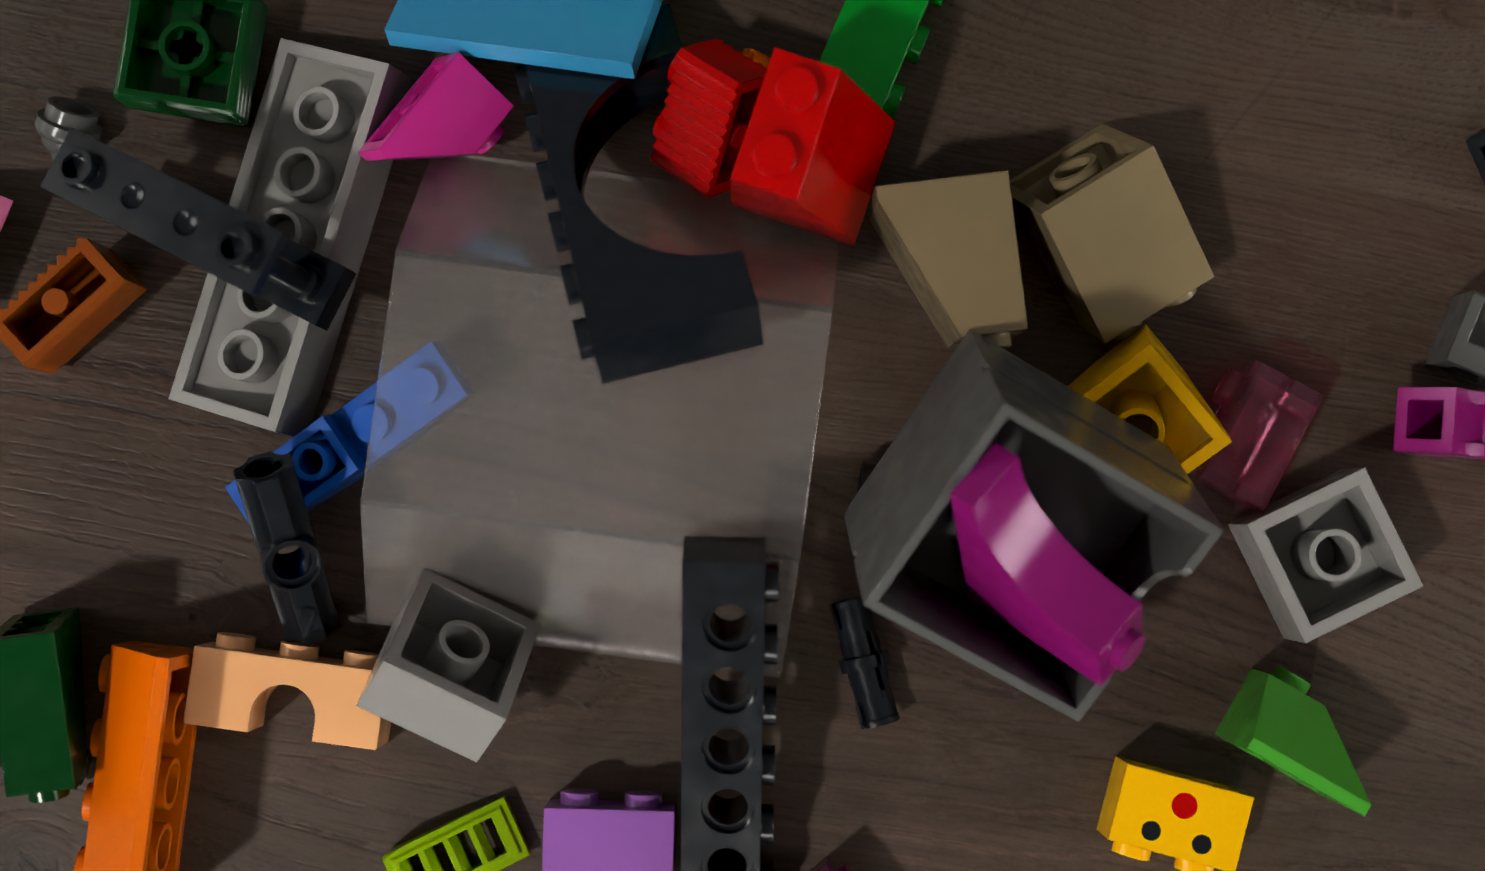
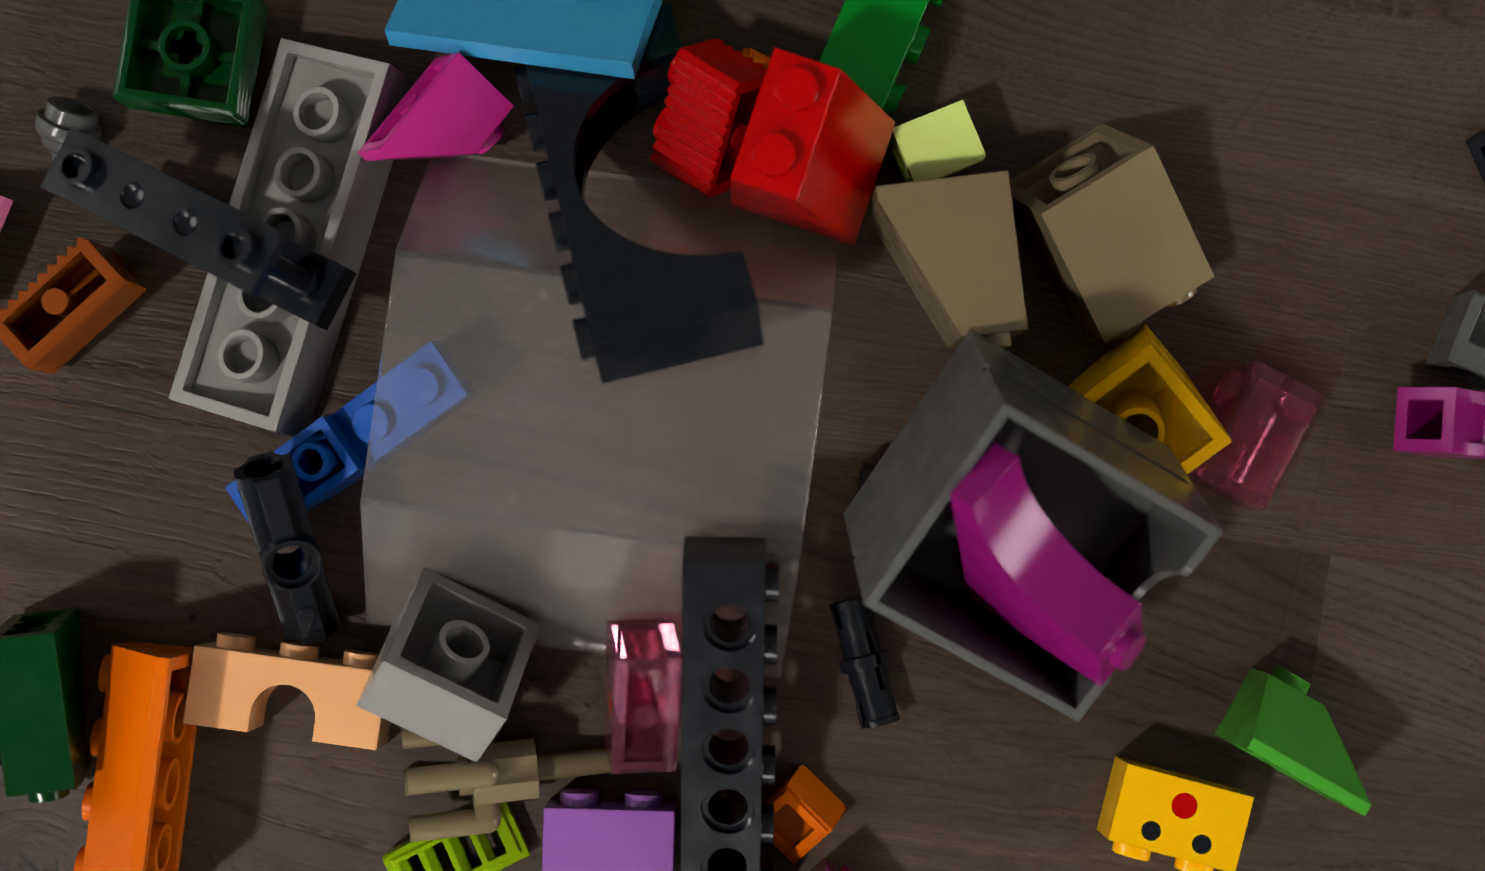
(502, 774): none -> dark tan plant
(641, 695): none -> clear pink brick
(803, 813): none -> orange slope
(936, 144): none -> yellowish green panel
(1325, 555): light grey brick -> none

